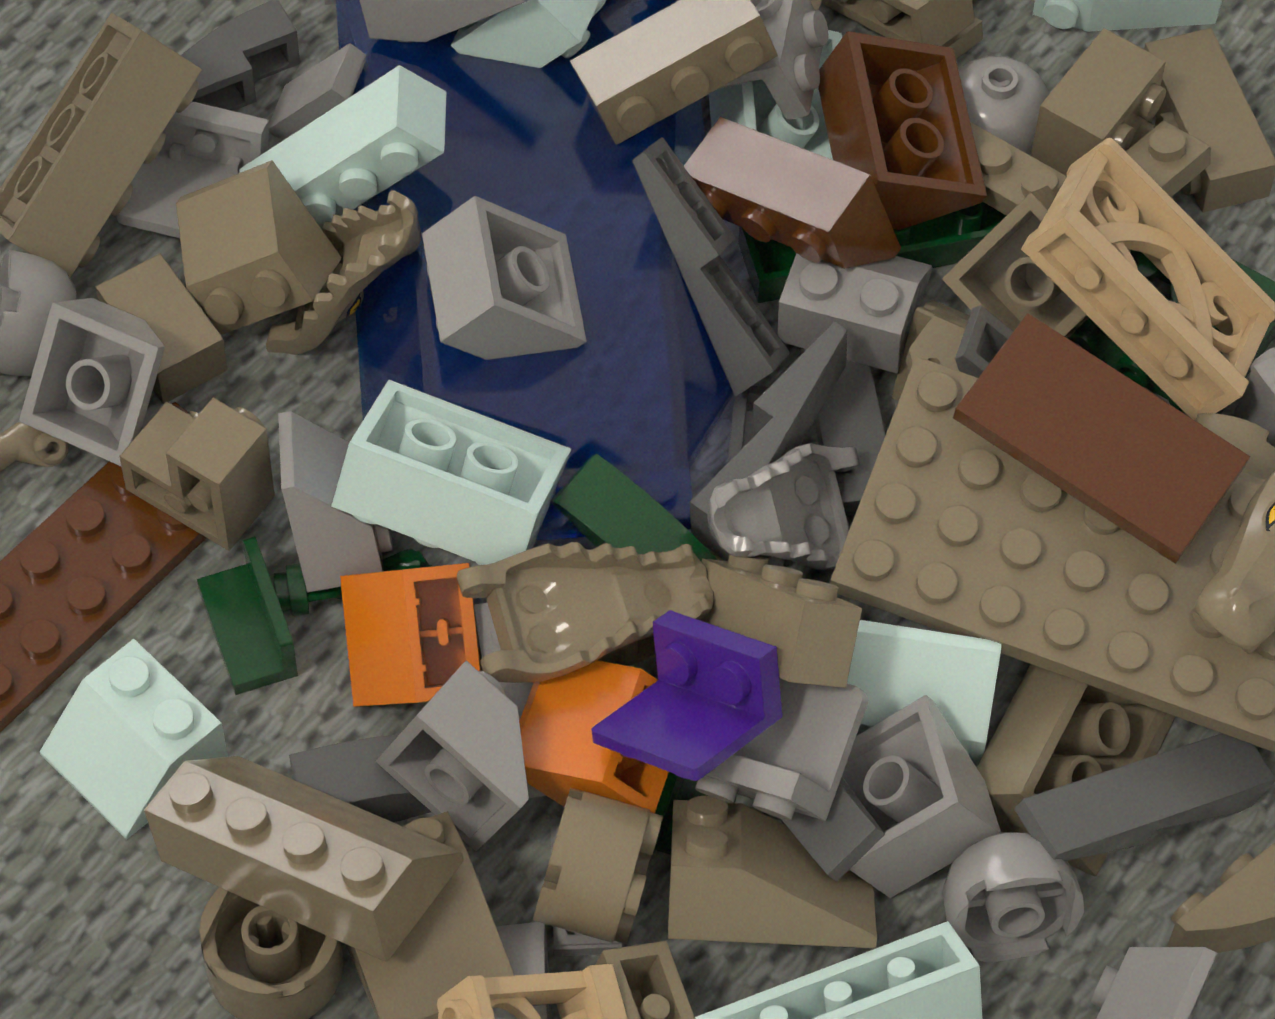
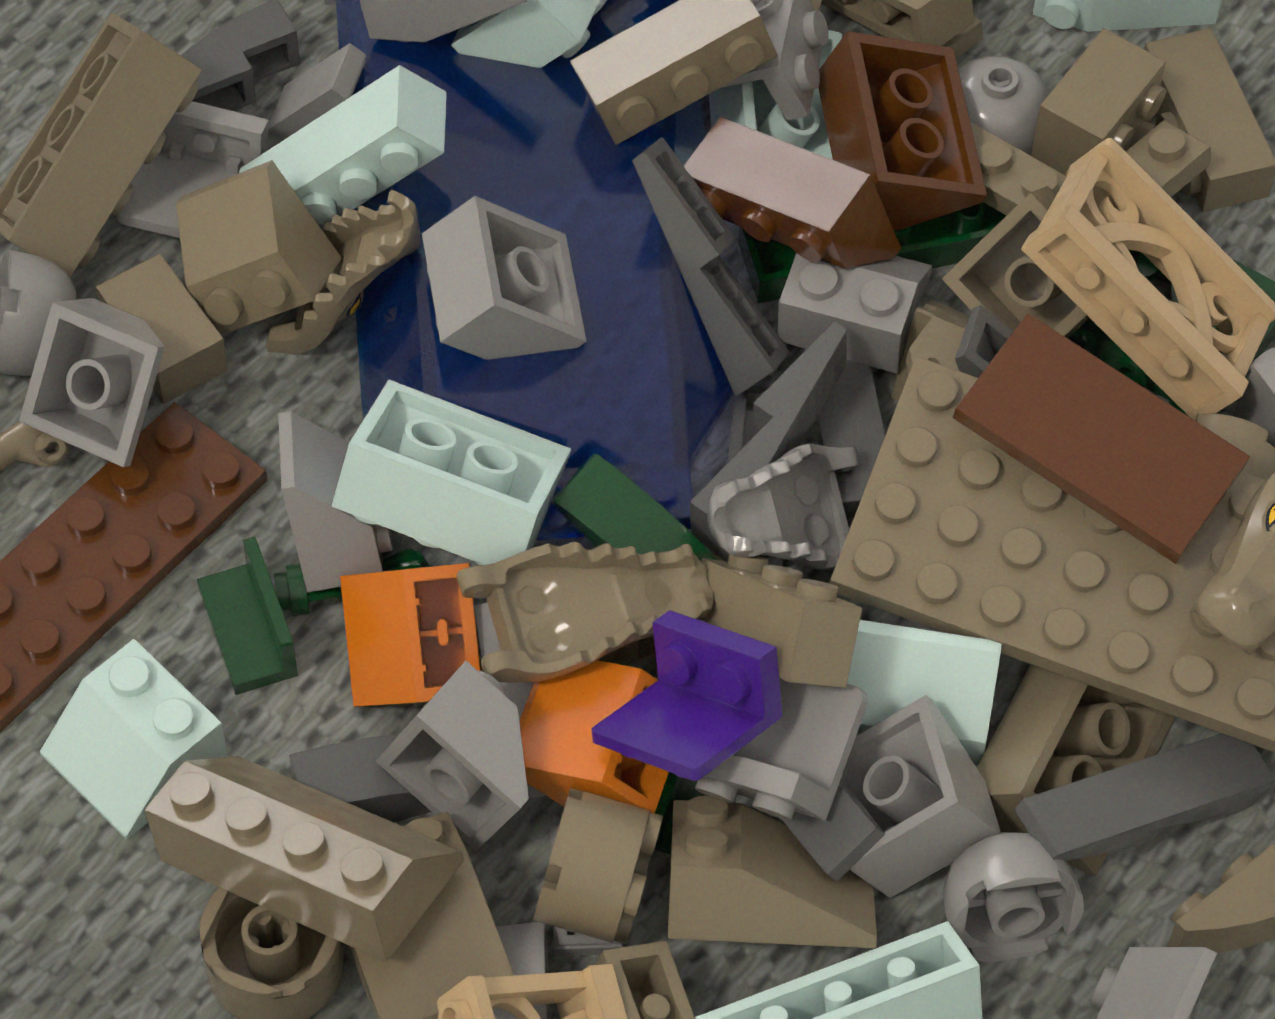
(203, 468): dark tan brick -> none

